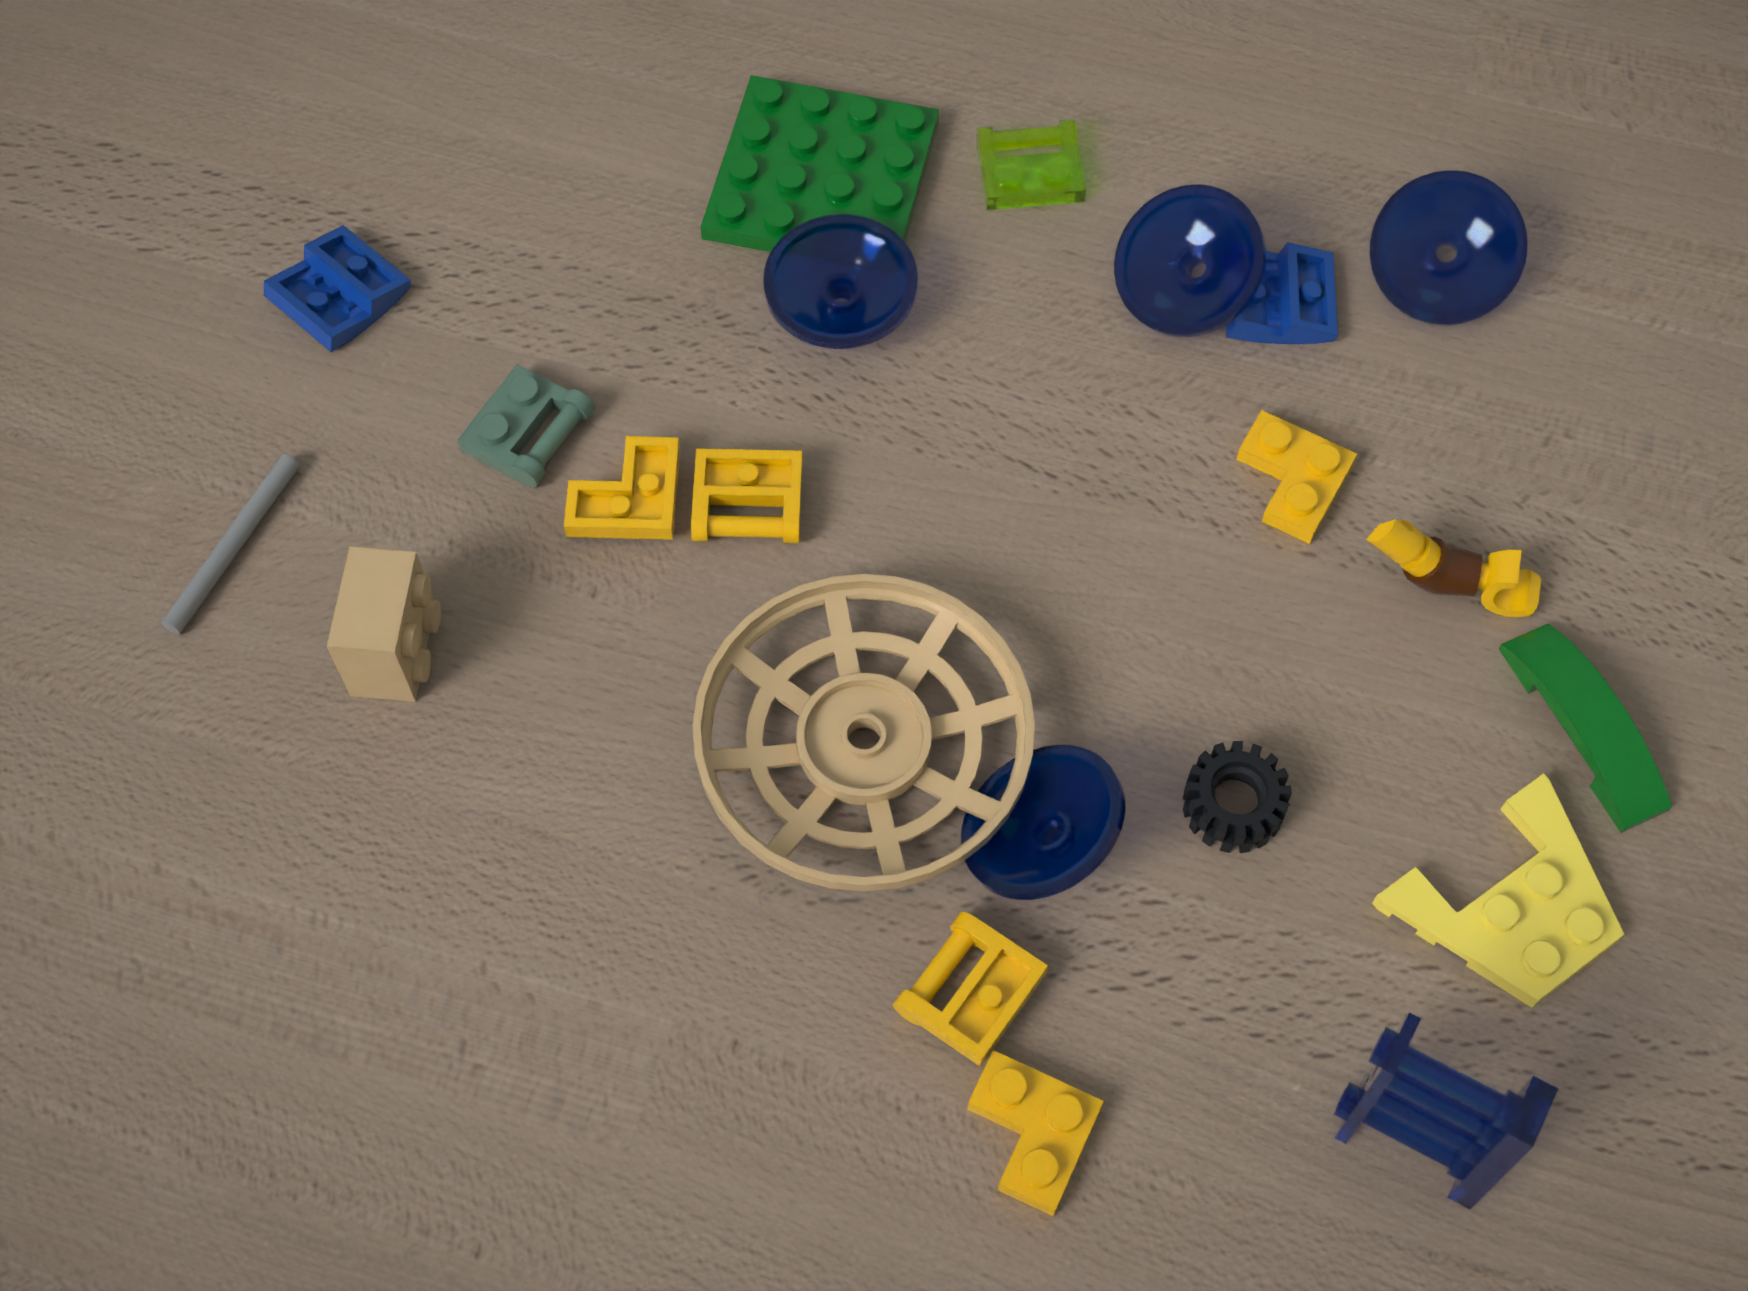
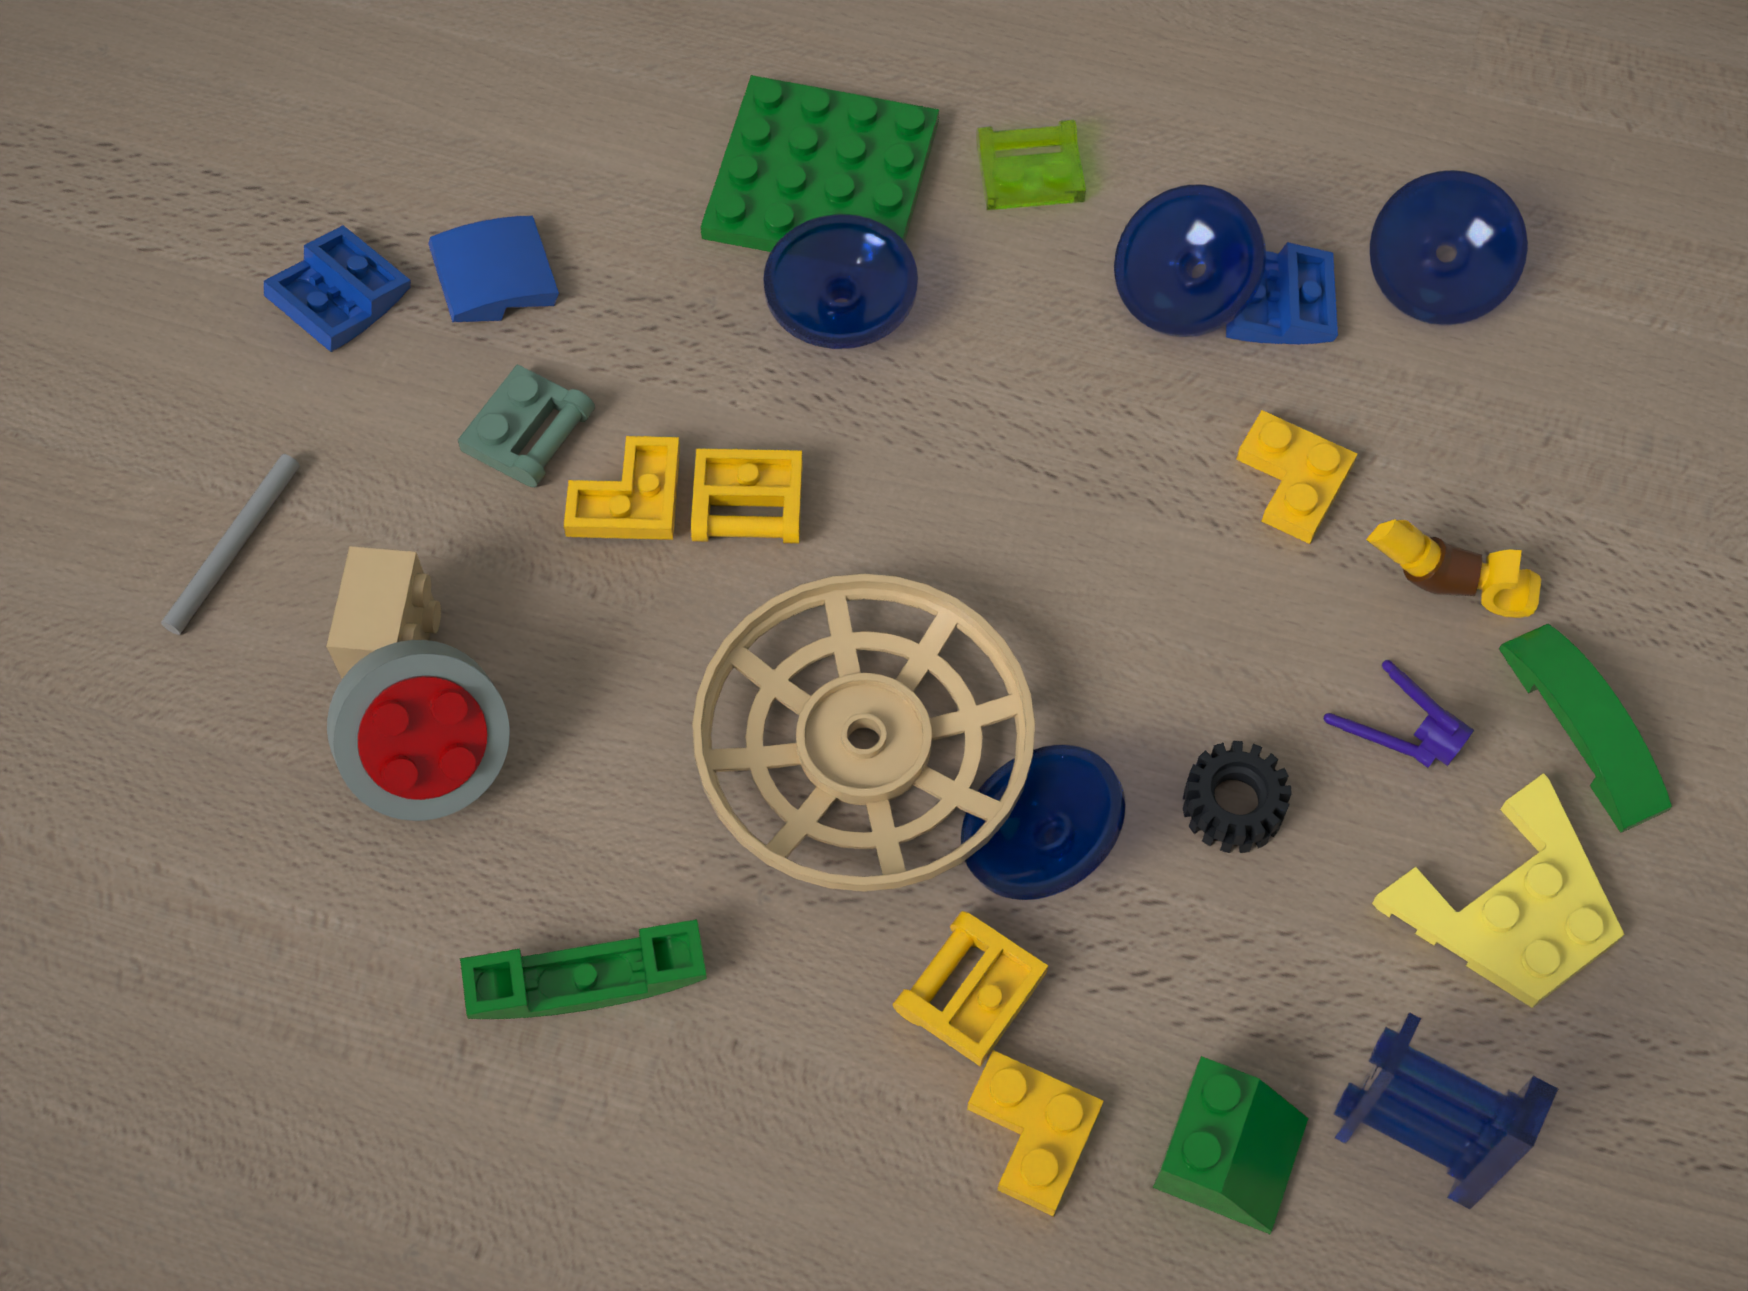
(417, 730): none -> wheel
(492, 268): none -> blue slope
(583, 977): none -> green slope
(1232, 1146): none -> green slope
(1440, 732): none -> dark purple plant

